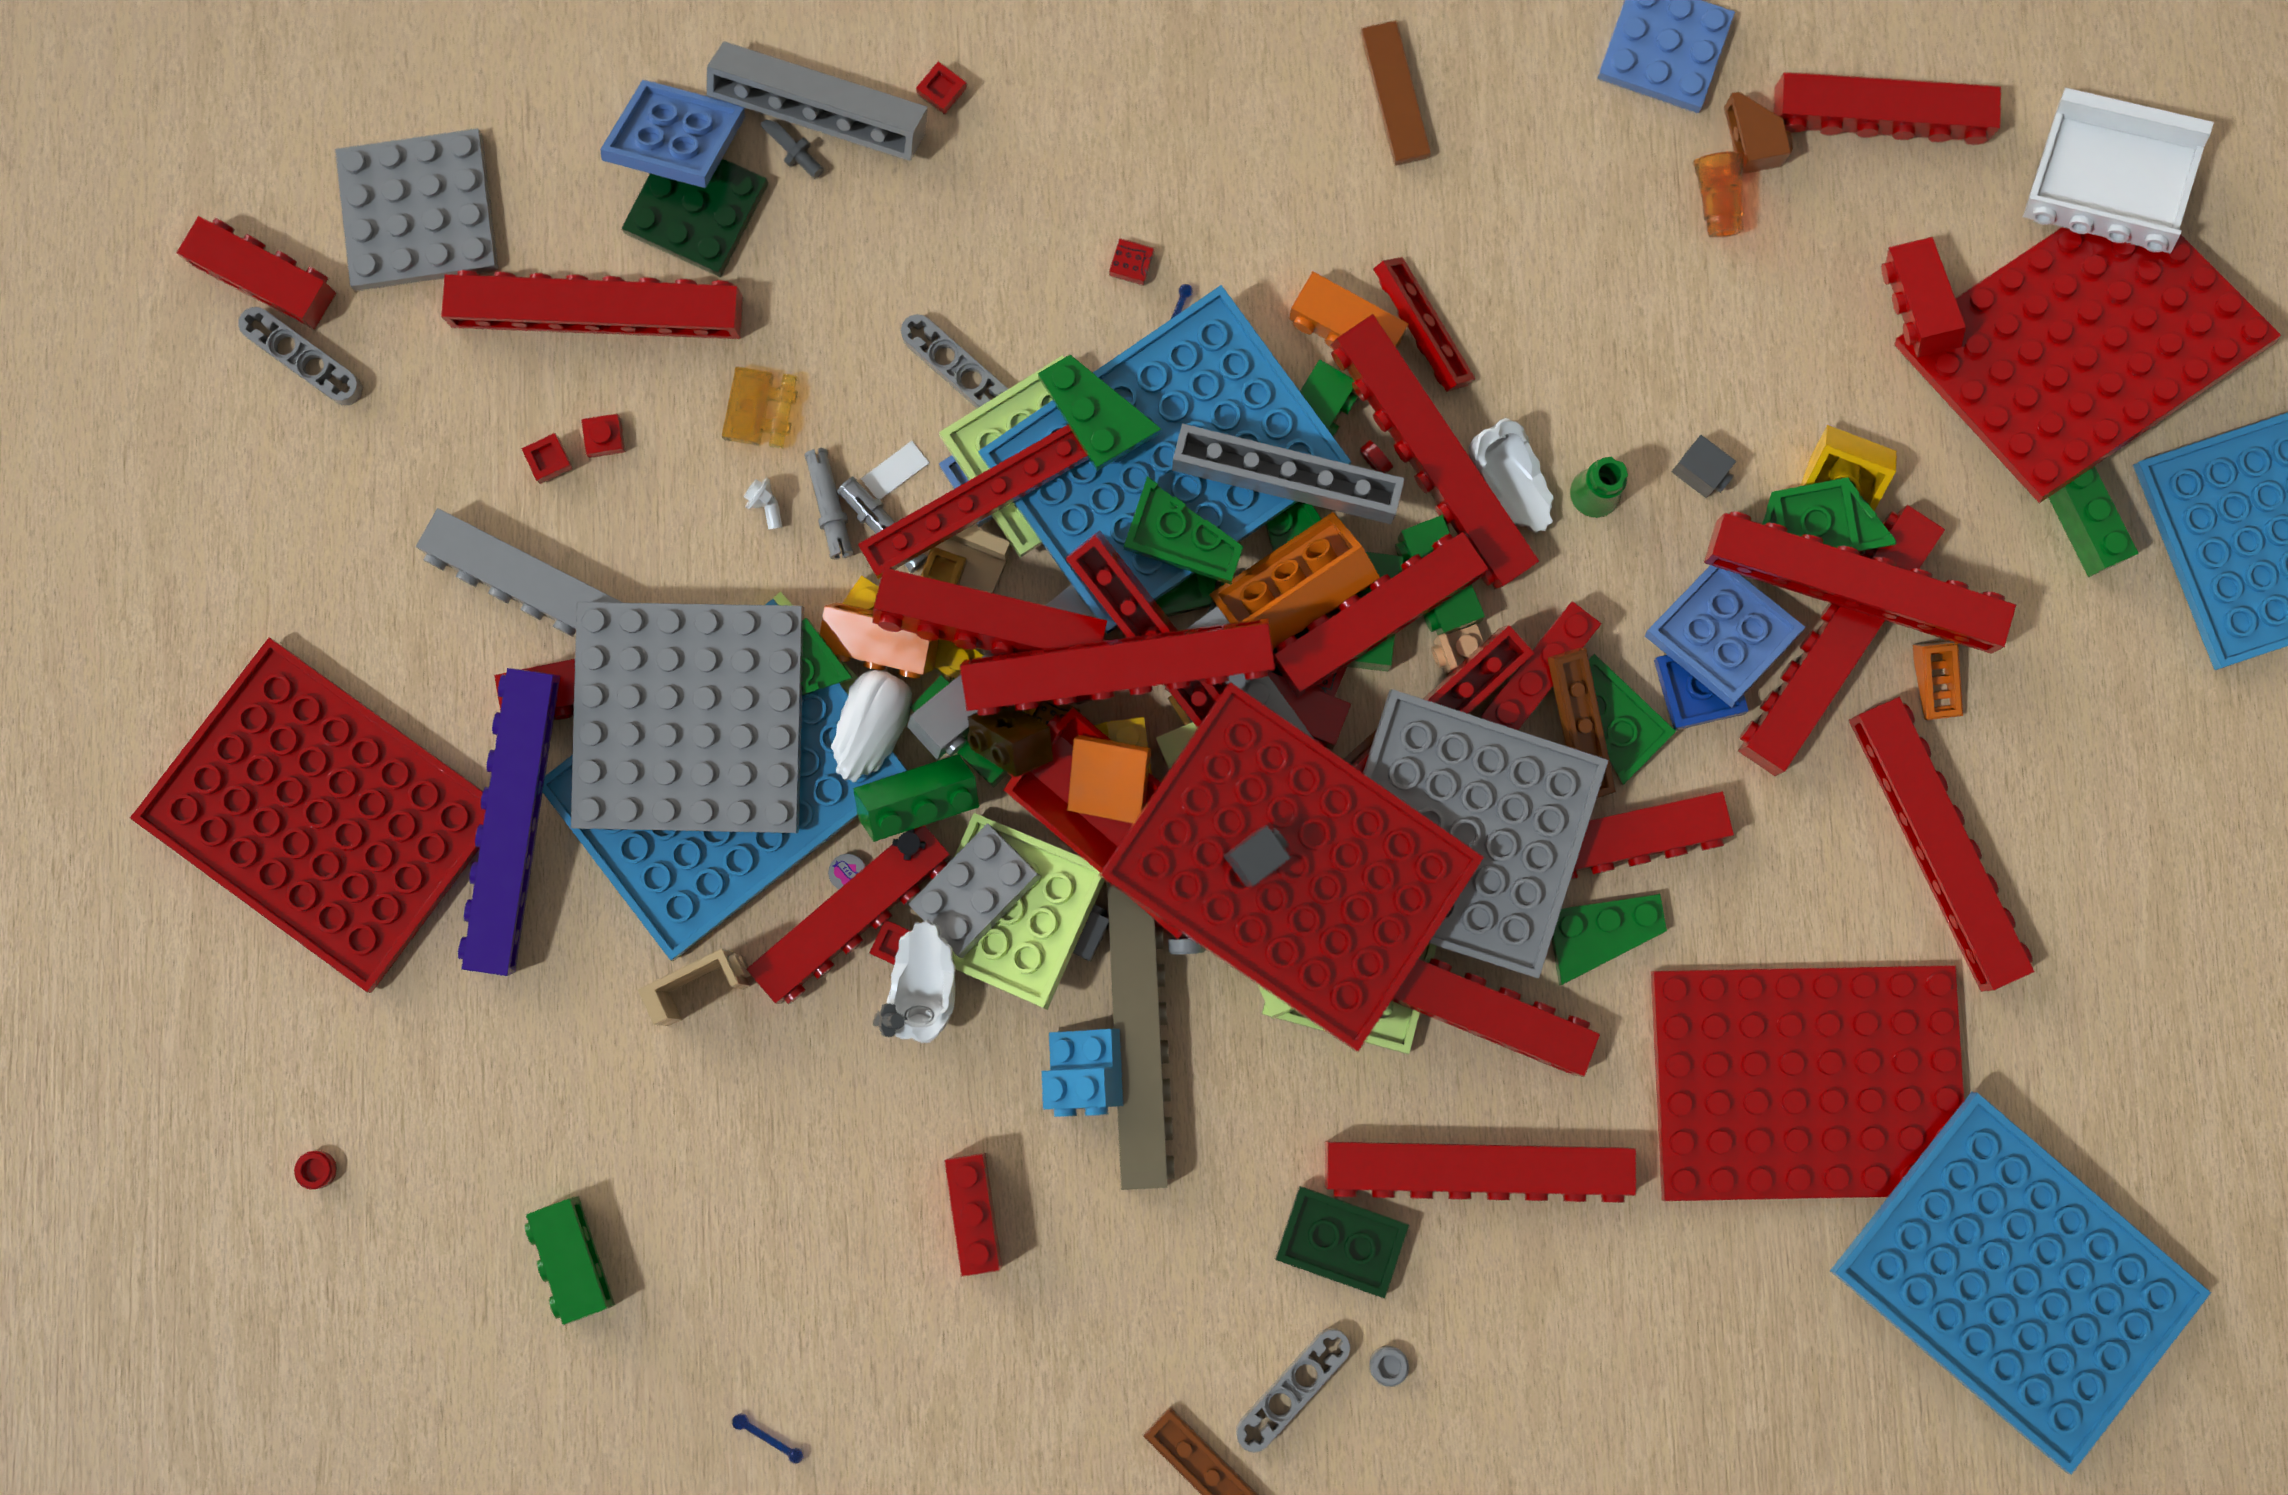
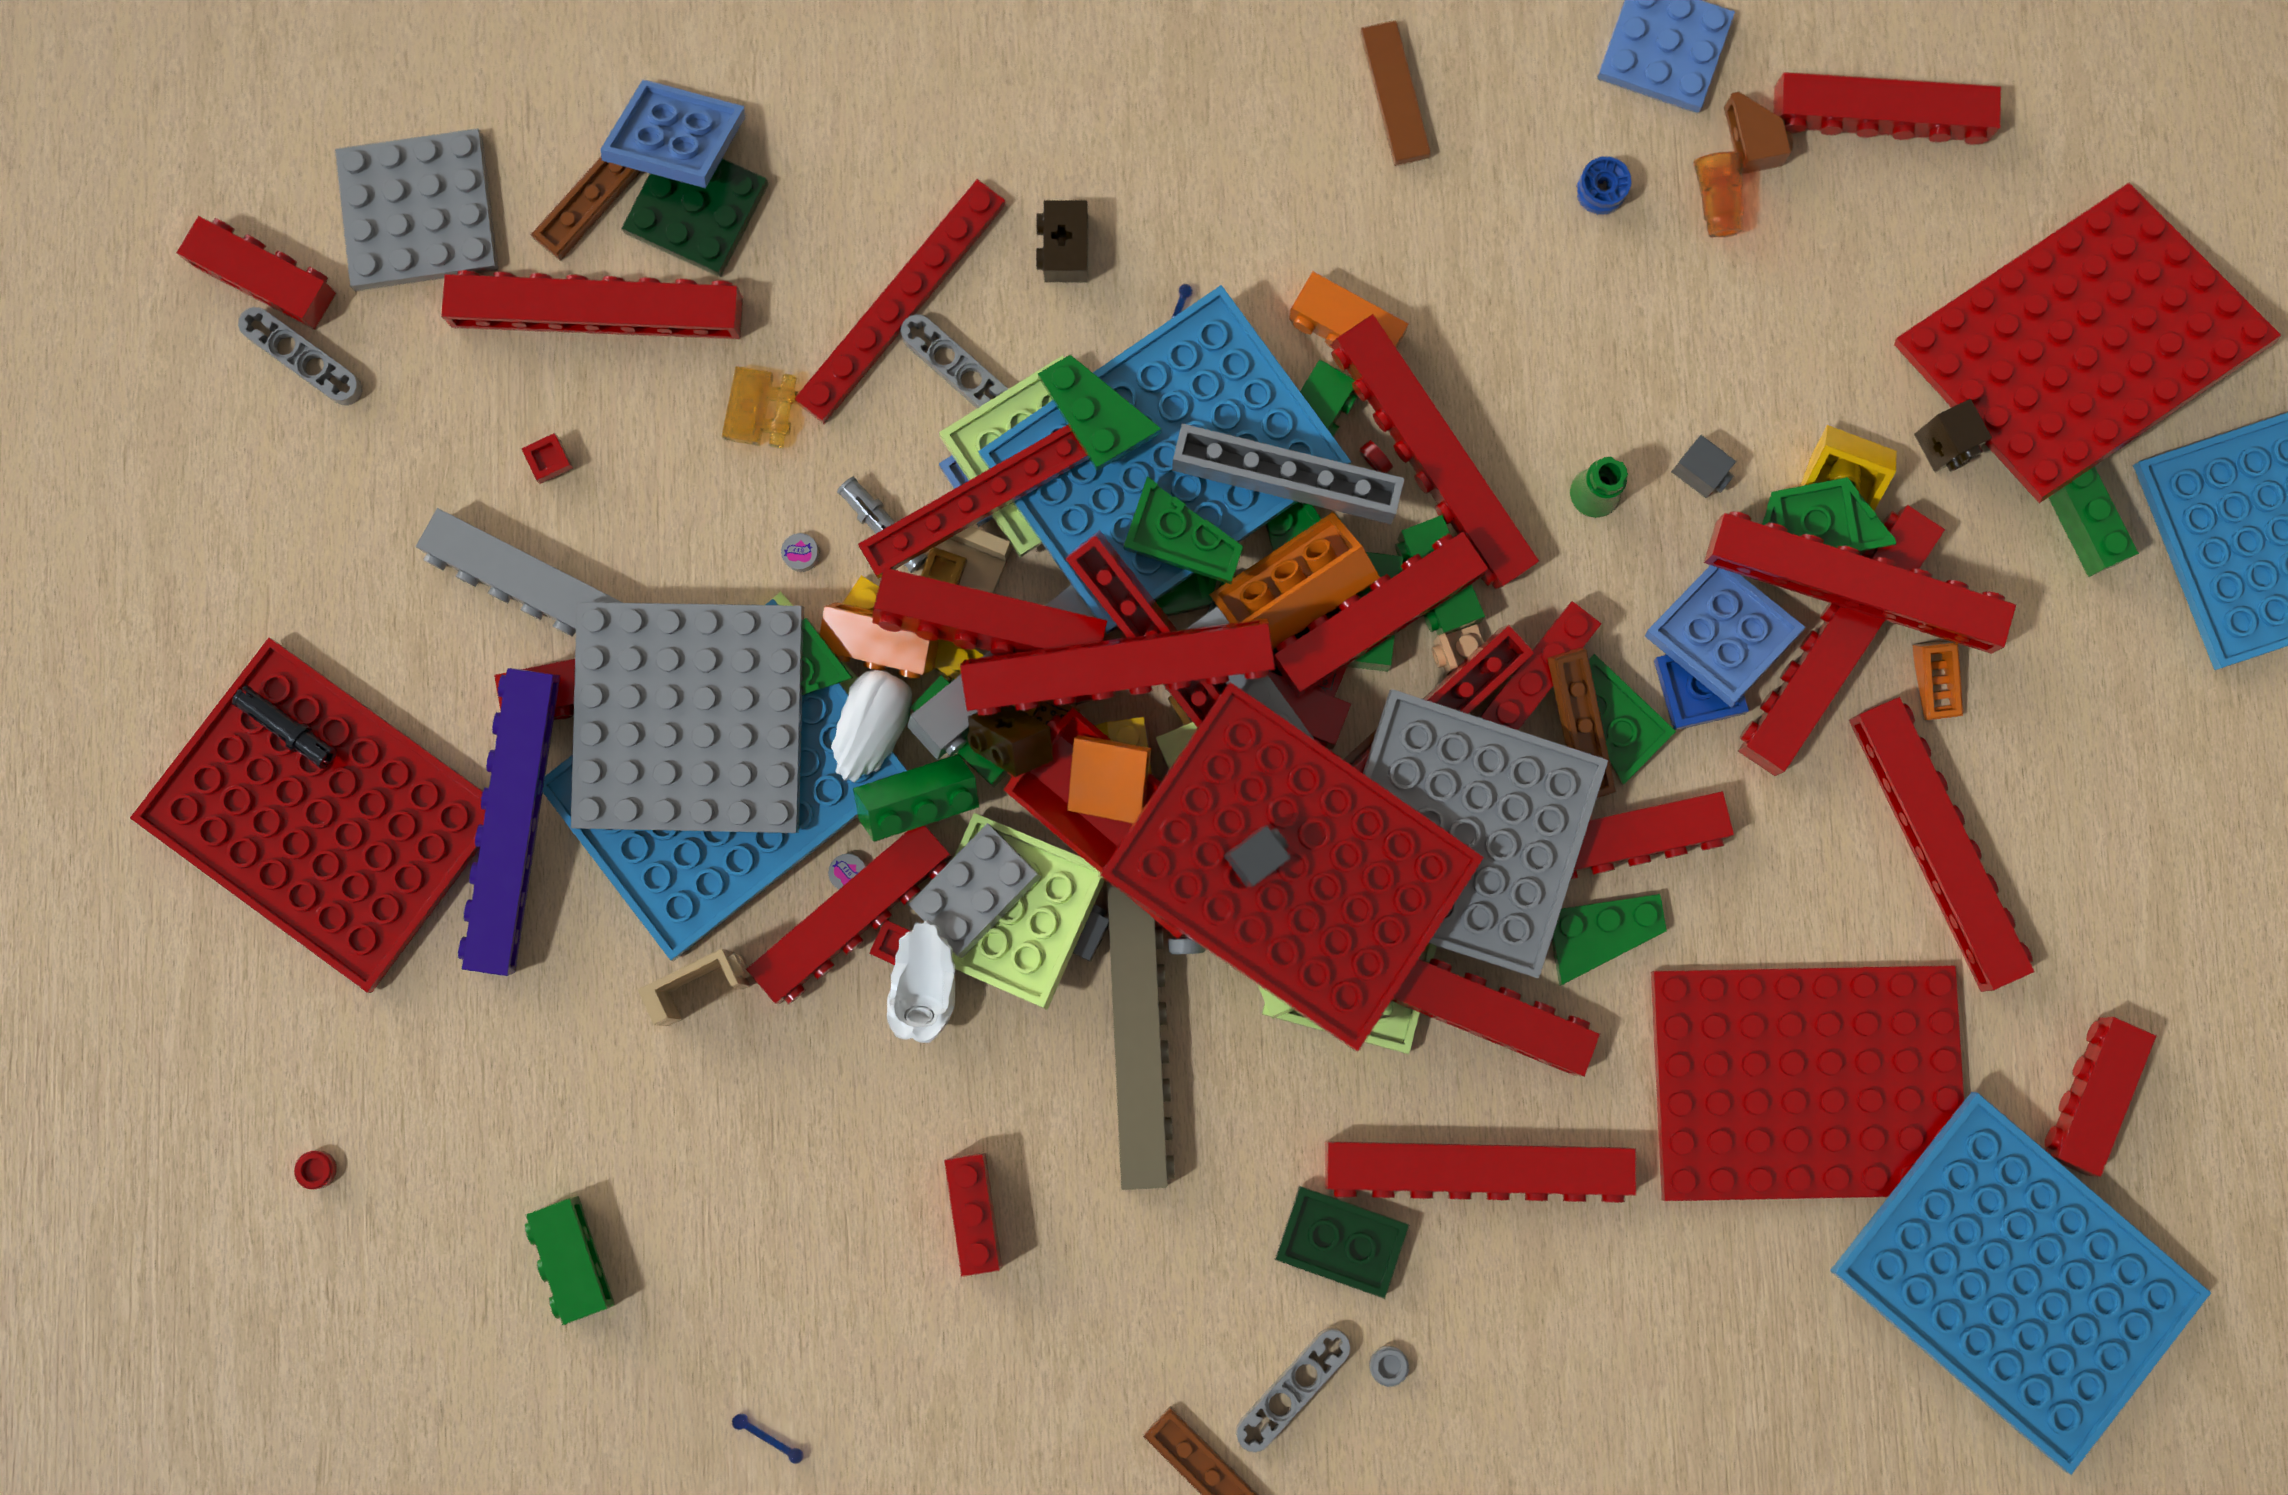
(296, 735): none -> black pin
(582, 207): none -> dark orange tile
(603, 435): red plate -> none
(761, 495): white plate -> none
(796, 150): dark grey piece -> none
(800, 552): none -> light grey tile
(816, 100): light grey brick -> none
(832, 517): light grey pin -> none
(888, 1020): dark grey piece -> none
(895, 470): white sticker -> none
(899, 301): none -> red plate
(909, 844): black piece -> none
(941, 87): red plate -> none
(1066, 220): none -> dark brown brick
(1083, 1072): dark azure plate -> none
(1131, 261): red tile -> none
(1424, 324): red plate -> none
(1513, 474): white hair -> none
(1596, 172): none -> blue wheel
(1923, 297): red brick -> none
(1953, 437): none -> dark brown brick
(2099, 1095): none -> red brick
(2117, 170): white panel -> none

